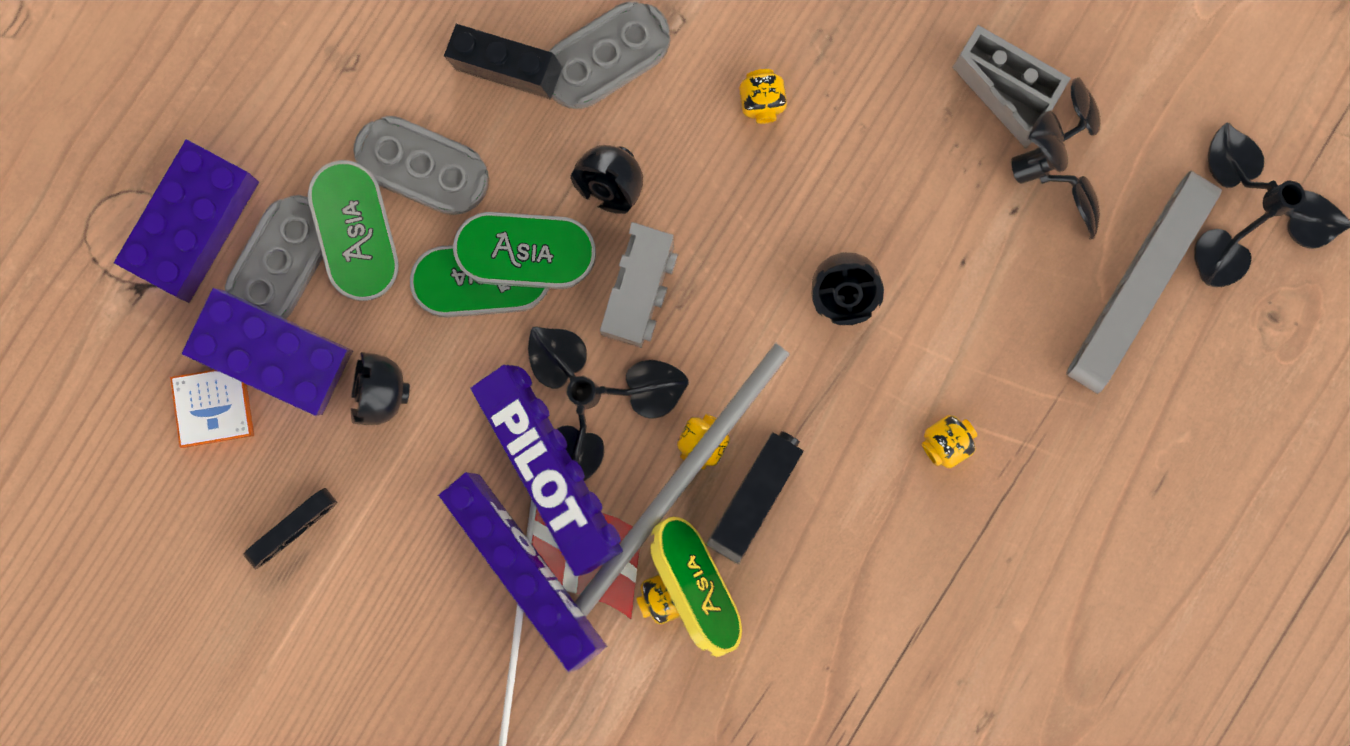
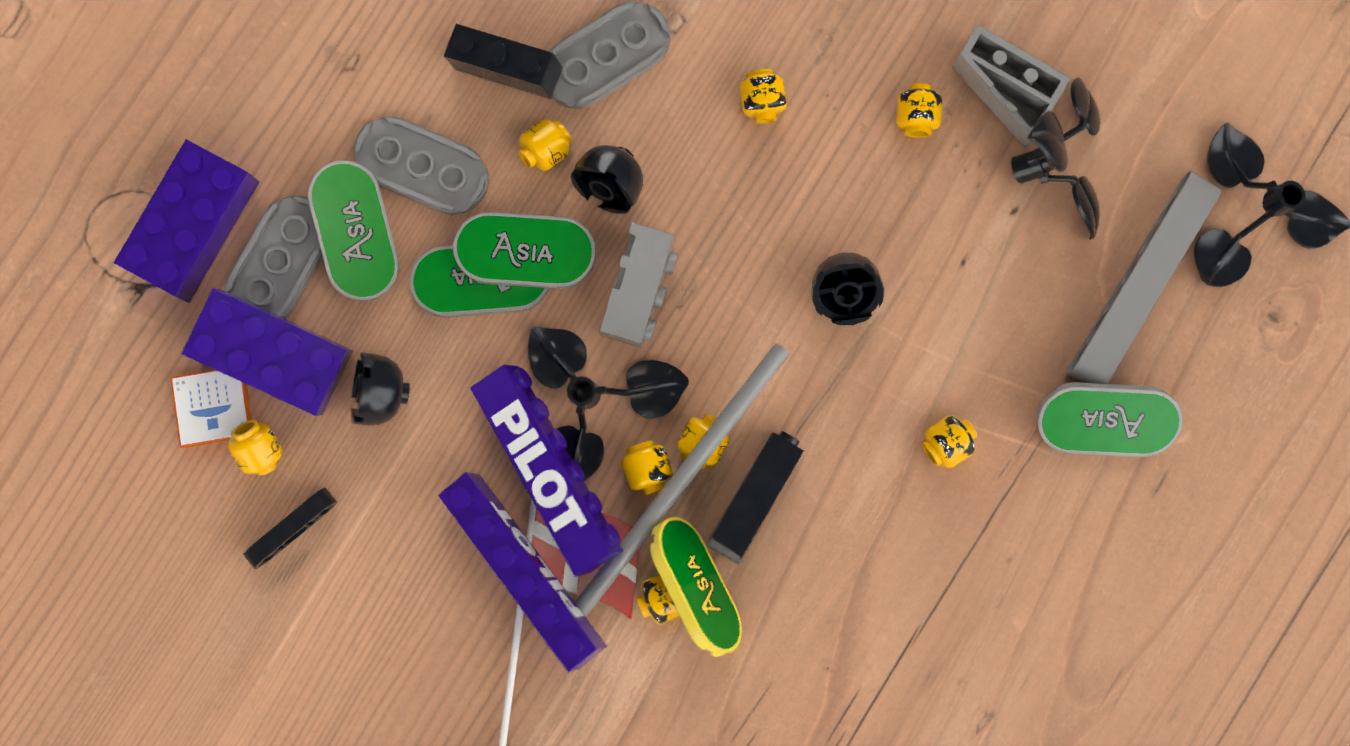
(255, 447): none -> yellow head
(544, 145): none -> yellow head
(646, 467): none -> yellow head
(919, 110): none -> yellow head
(1109, 419): none -> tile

